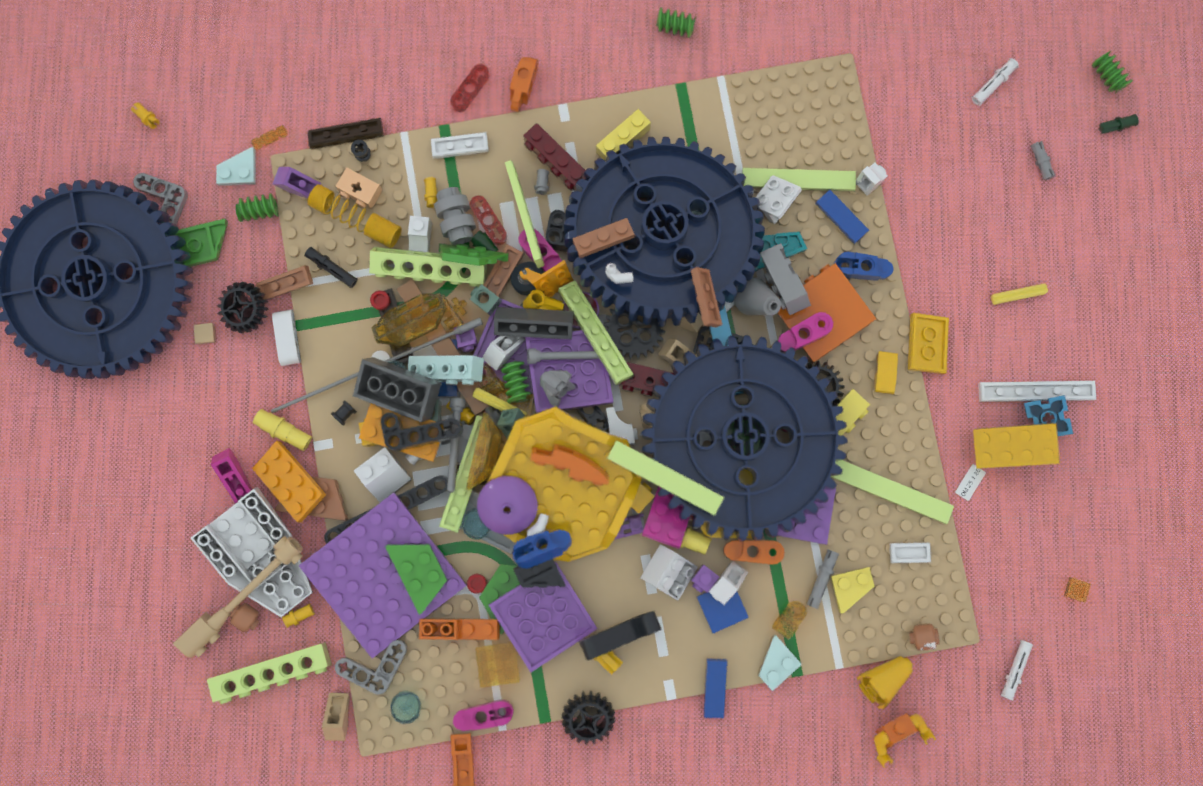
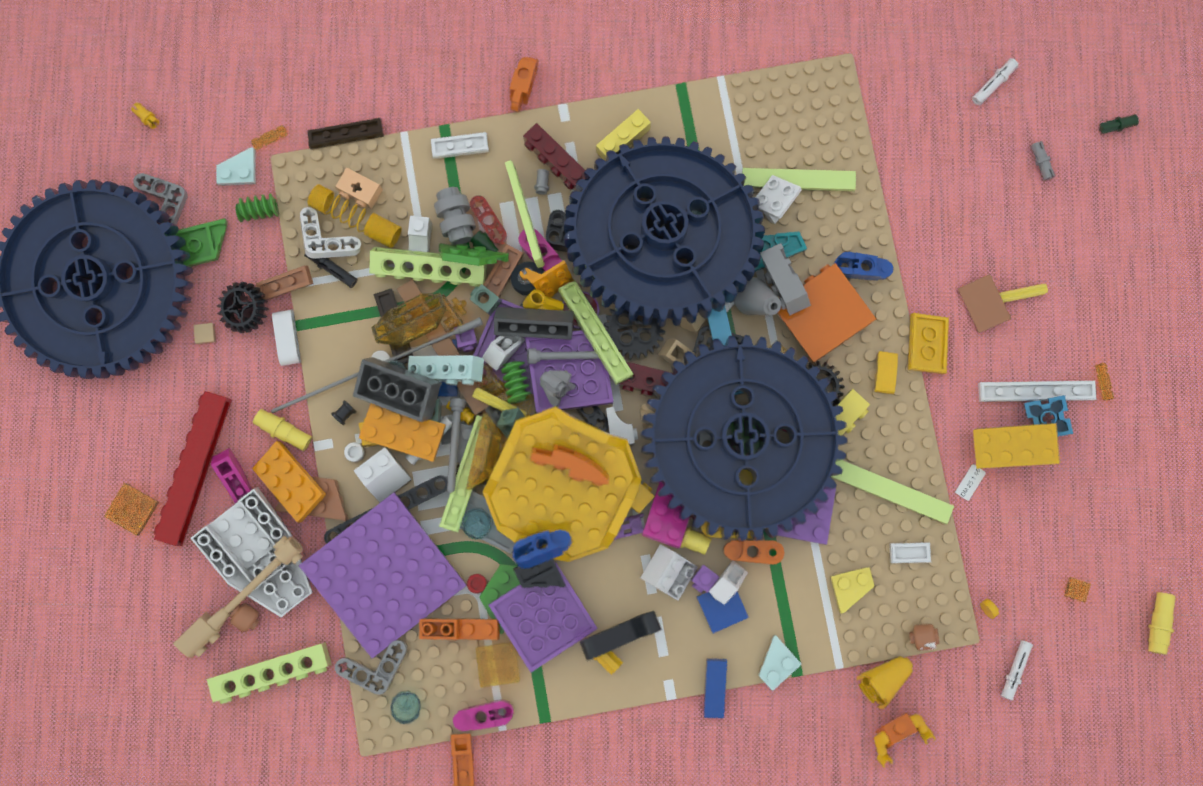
(131, 509): none -> clear yellow plate
(192, 469): none -> red brick
(294, 181): medium lavender slope -> none
(295, 617): yellow pin -> none
(317, 242): none -> white beam
(336, 717): tan arch -> none
(354, 452): none -> white tile
(361, 145): black bush -> none
(380, 300): red tile -> none
(418, 571): bright green wing -> none
(423, 431): black beam -> none
(431, 191): yellow pin -> none
(468, 80): clear red beam -> none
(508, 492): medium lavender dish -> none
(539, 526): white arm -> none
(582, 727): black gear -> none
(603, 237): nougat plate -> none
(616, 276): white arm -> none
(665, 477): yellowish green tile -> none
(675, 23): bright green piece -> none
(706, 297): nougat plate -> none
(789, 622): clear yellow piece -> none
(810, 325): dark pink piece -> none
(822, 579): light grey pin -> none
(842, 216): blue tile -> none
(871, 178): white arch -> none
(984, 303): none -> nougat piece
(989, 608): none -> yellow tile
(1104, 381): none -> clear yellow axle
(1111, 72): bright green piece -> none
(1161, 623): none -> light yellow piece

